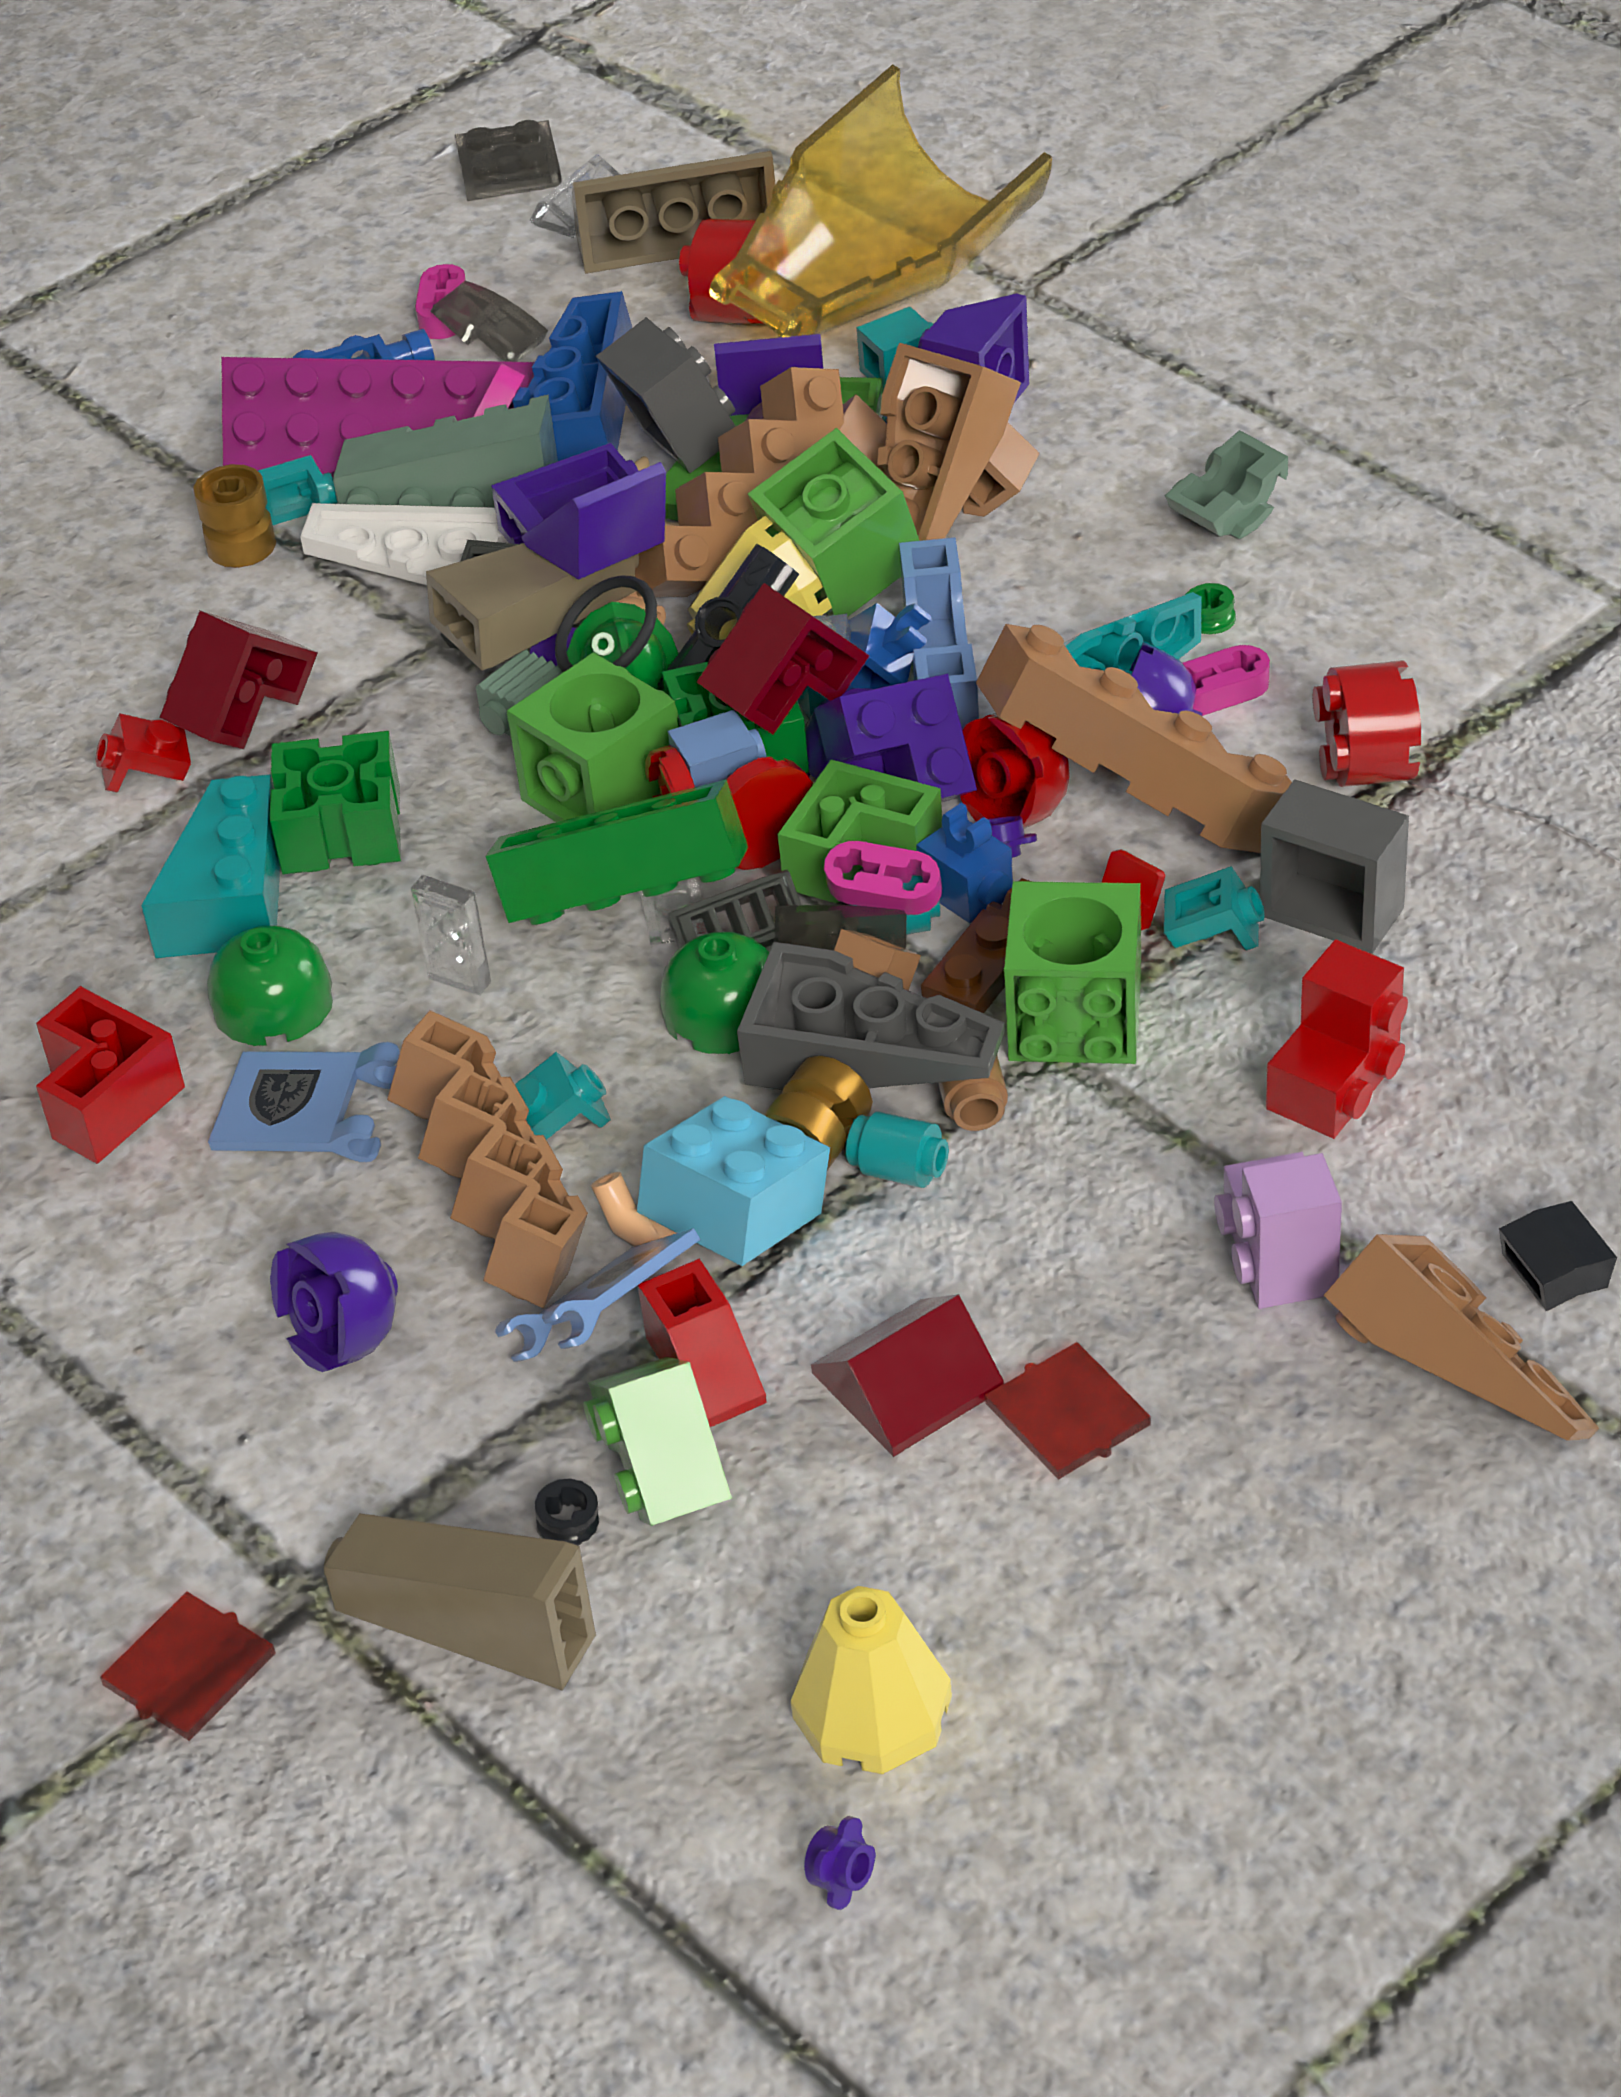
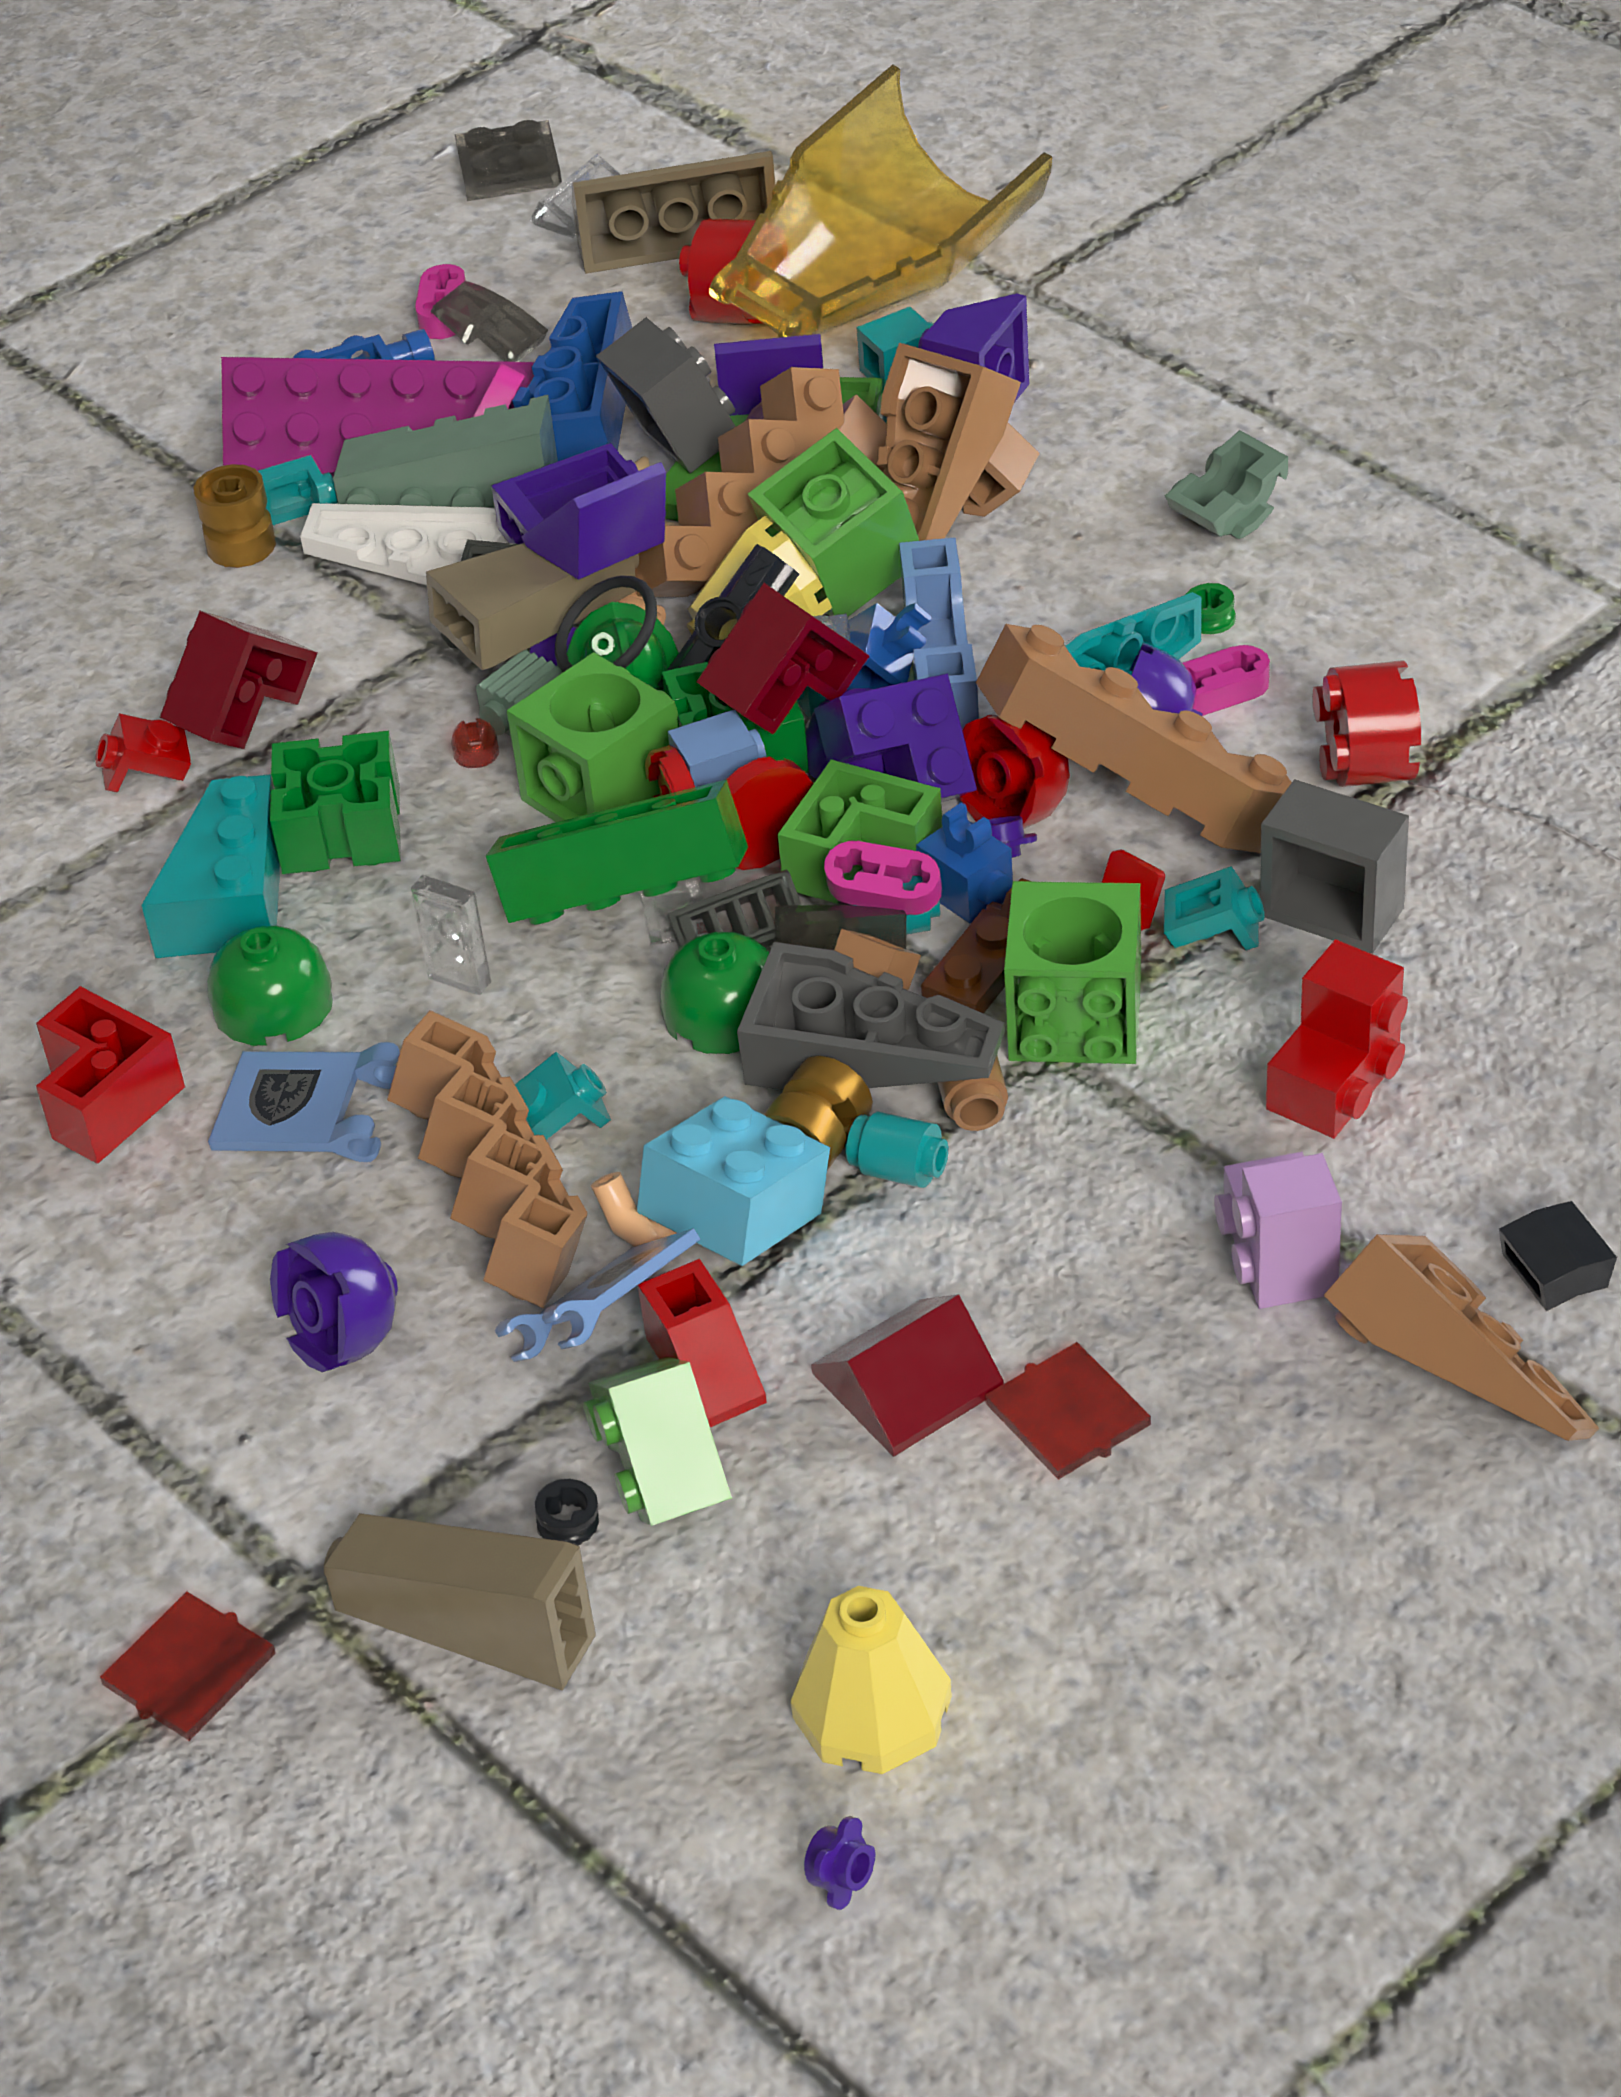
(479, 754): none -> clear red hinge

